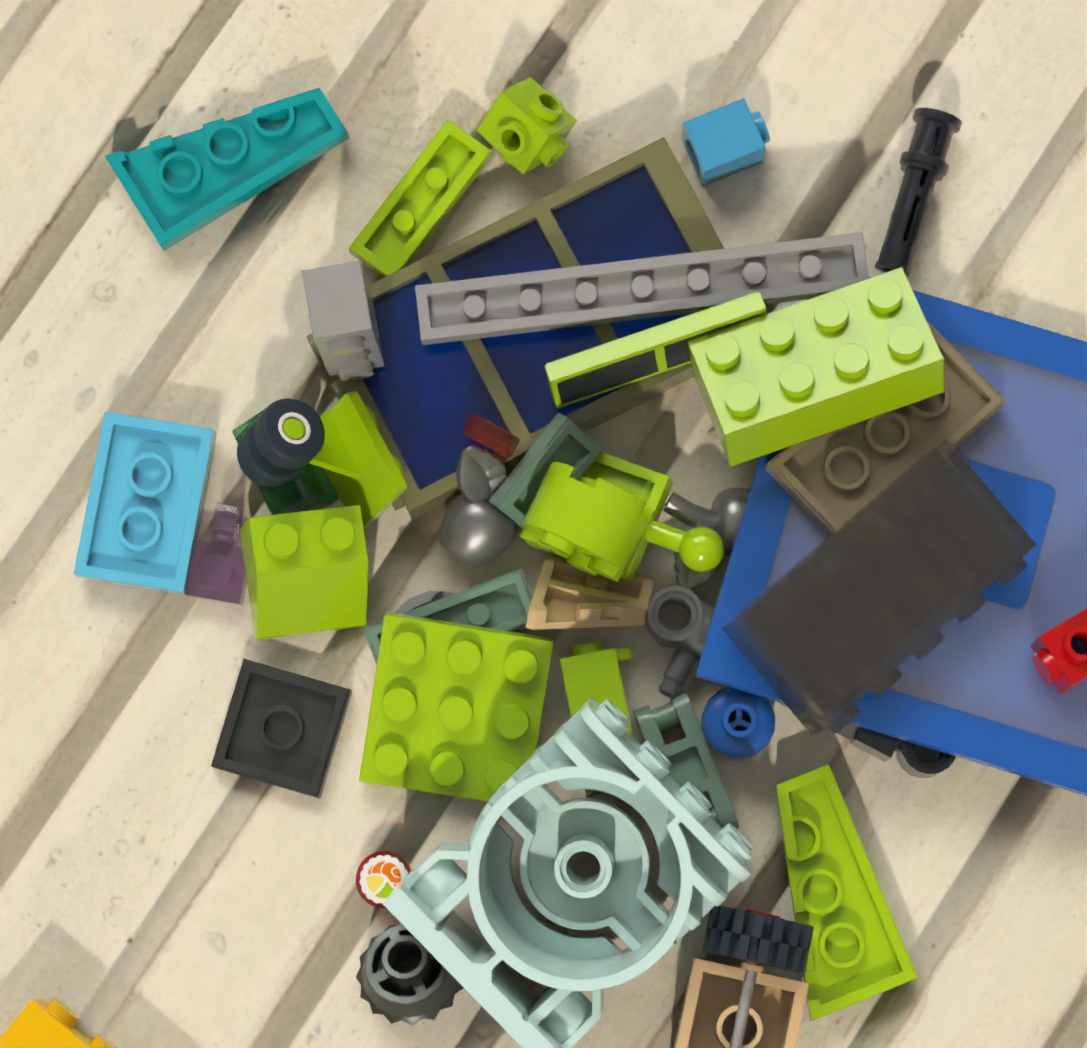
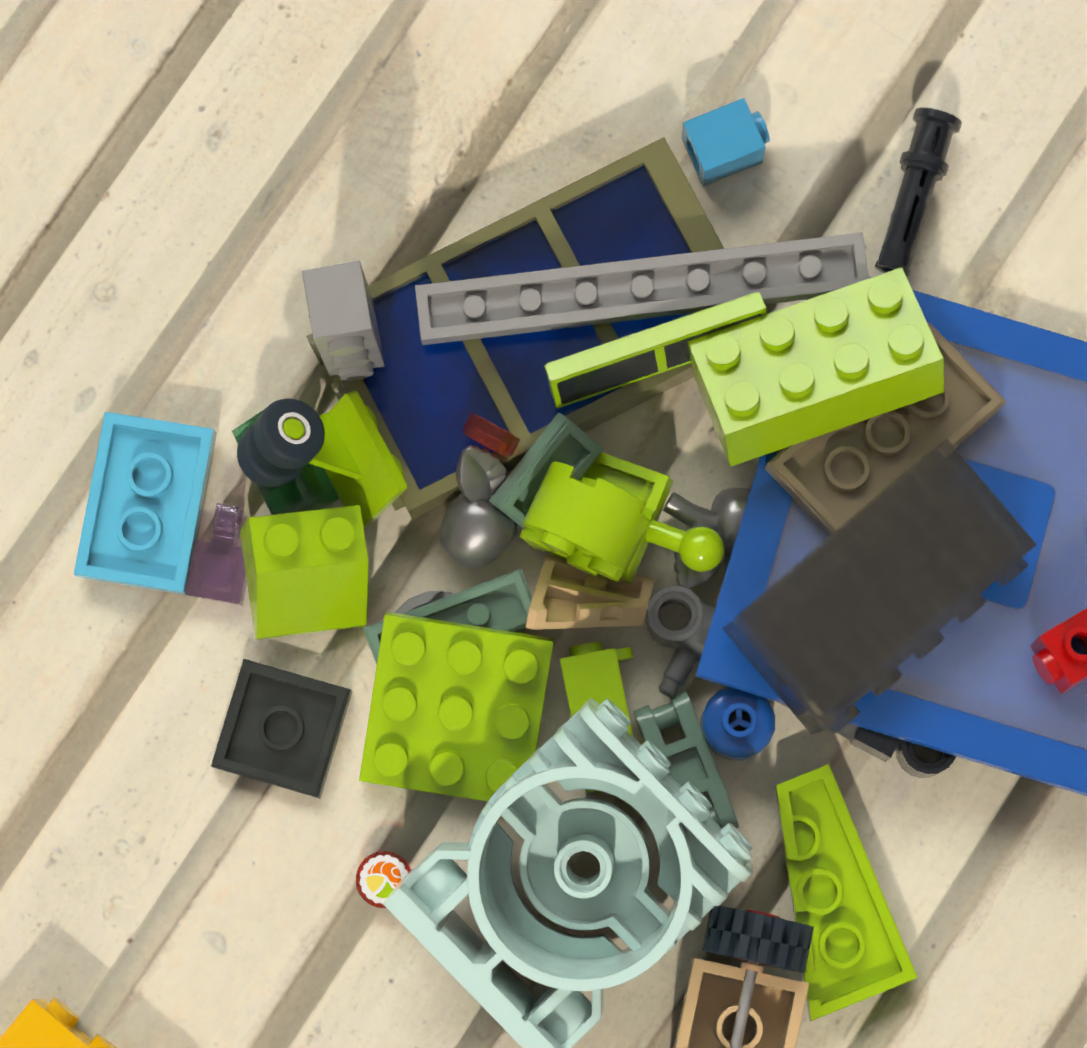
(210, 171): teal wing -> none
(404, 978): pearl dark grey piece -> none
(420, 200): lime plate -> none
(527, 126): lime brick -> none

